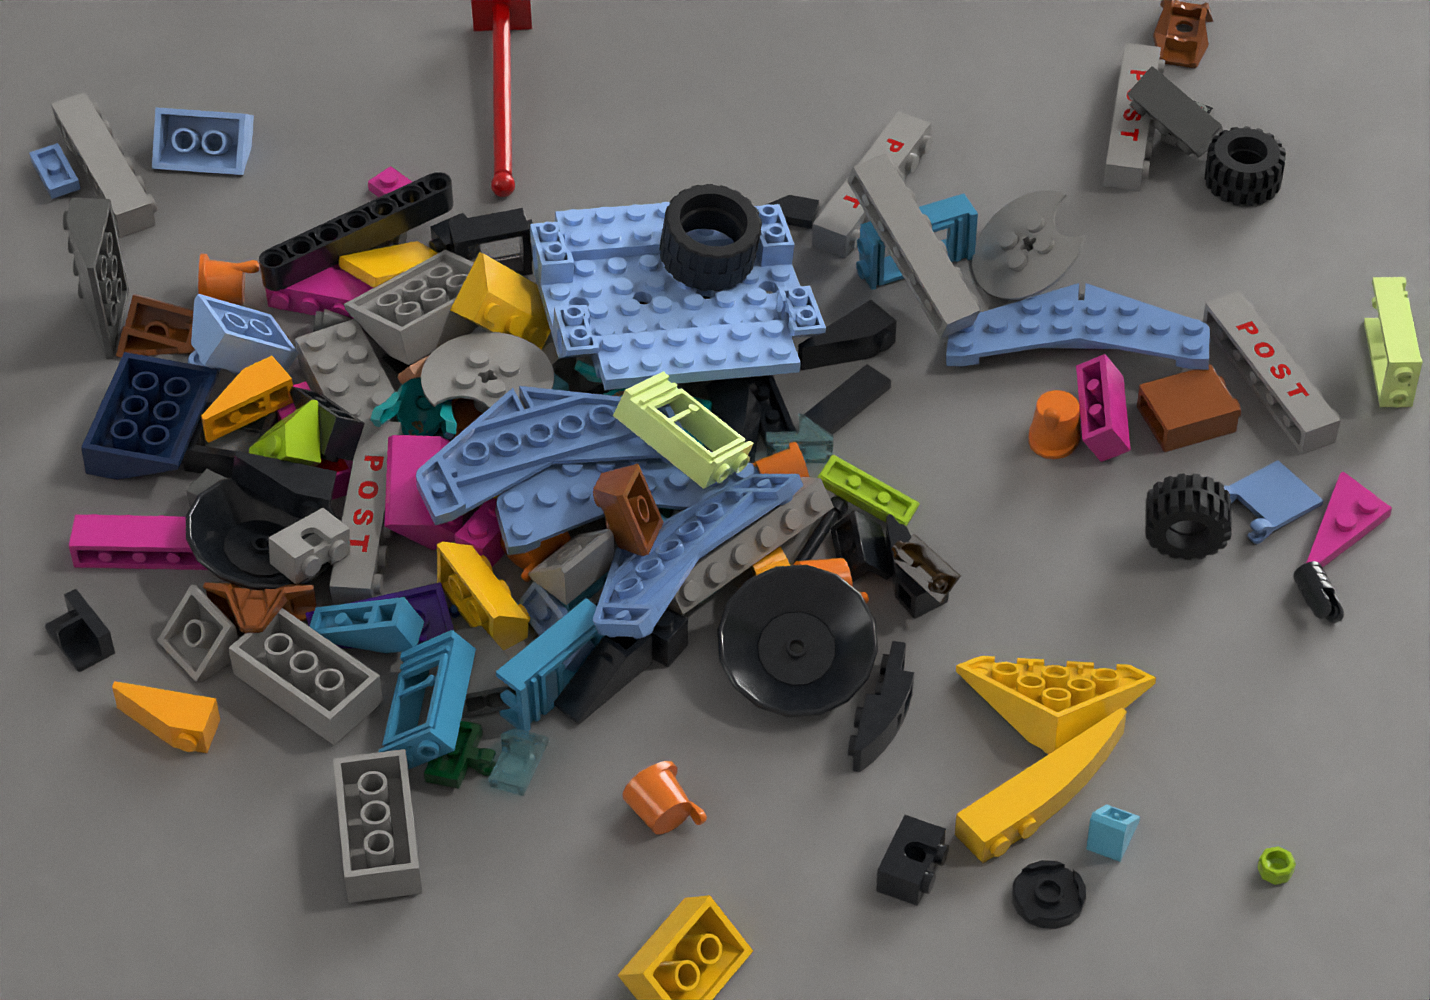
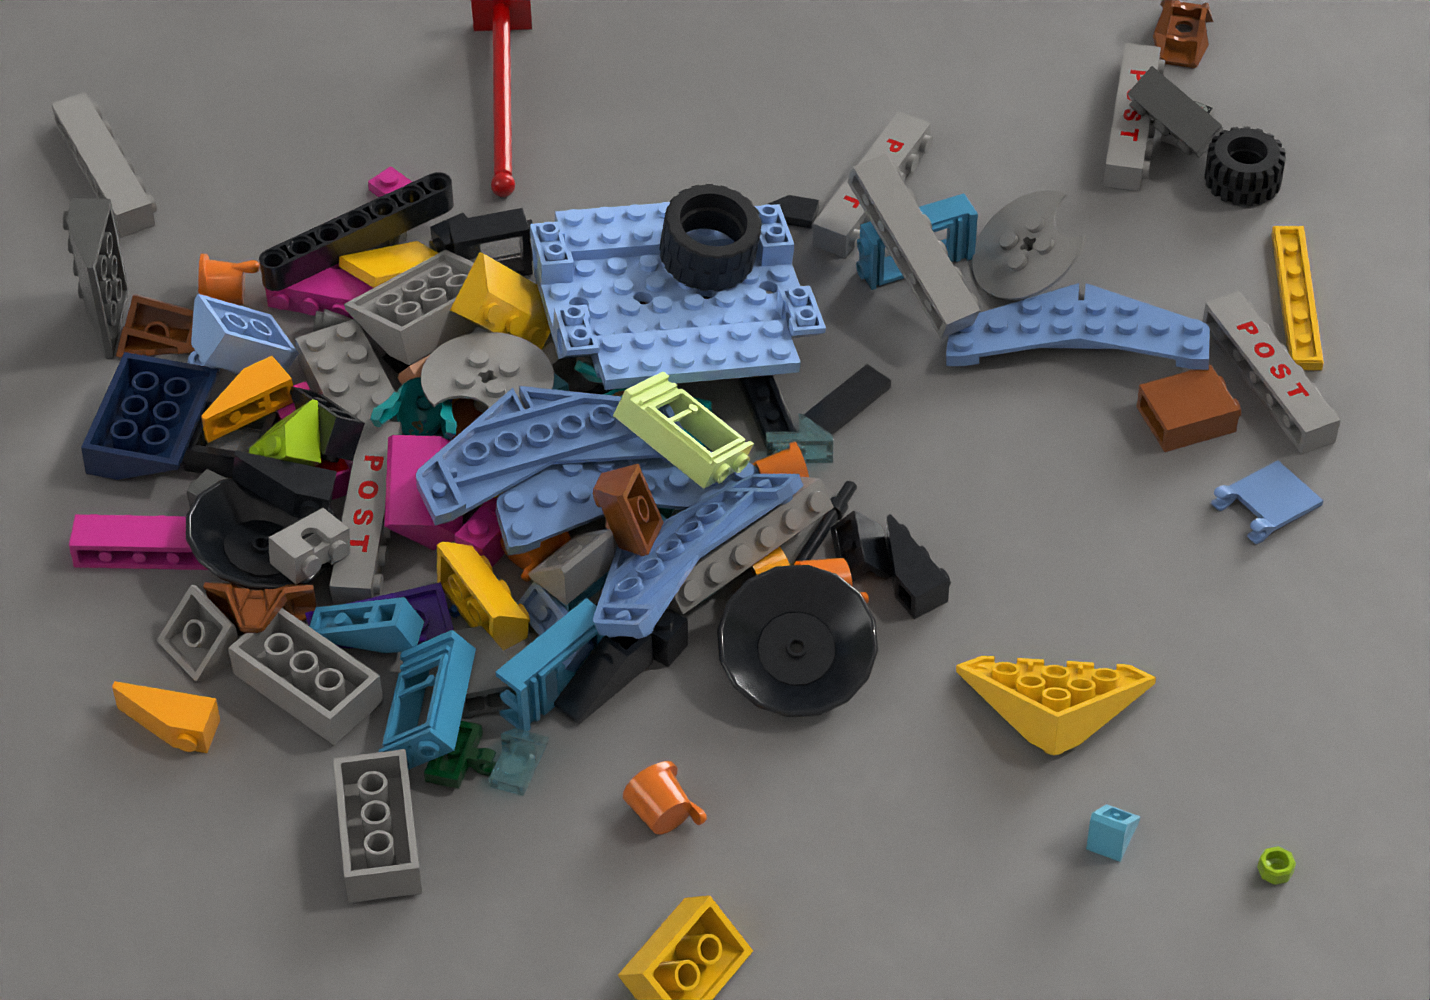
(54, 170): medium blue plate -> none
(81, 633): black panel -> none
(201, 141): light blue slope -> none
(738, 407): black slope -> none
(851, 338): black slope -> none
(867, 491): lime tile -> none
(883, 712): black slope -> none
(911, 859): black brick -> none
(925, 567): dark brown hinge -> none
(1037, 792): yellow slope -> none
(1048, 894): black tile -> none
(1055, 425): orange hat -> none
(1103, 408): dark pink brick -> none
(1188, 516): black tyre -> none
(1297, 296): none -> yellow tile
(1318, 591): black hinge -> none
(1348, 518): dark pink wing -> none
(1393, 343): yellowish green door -> none

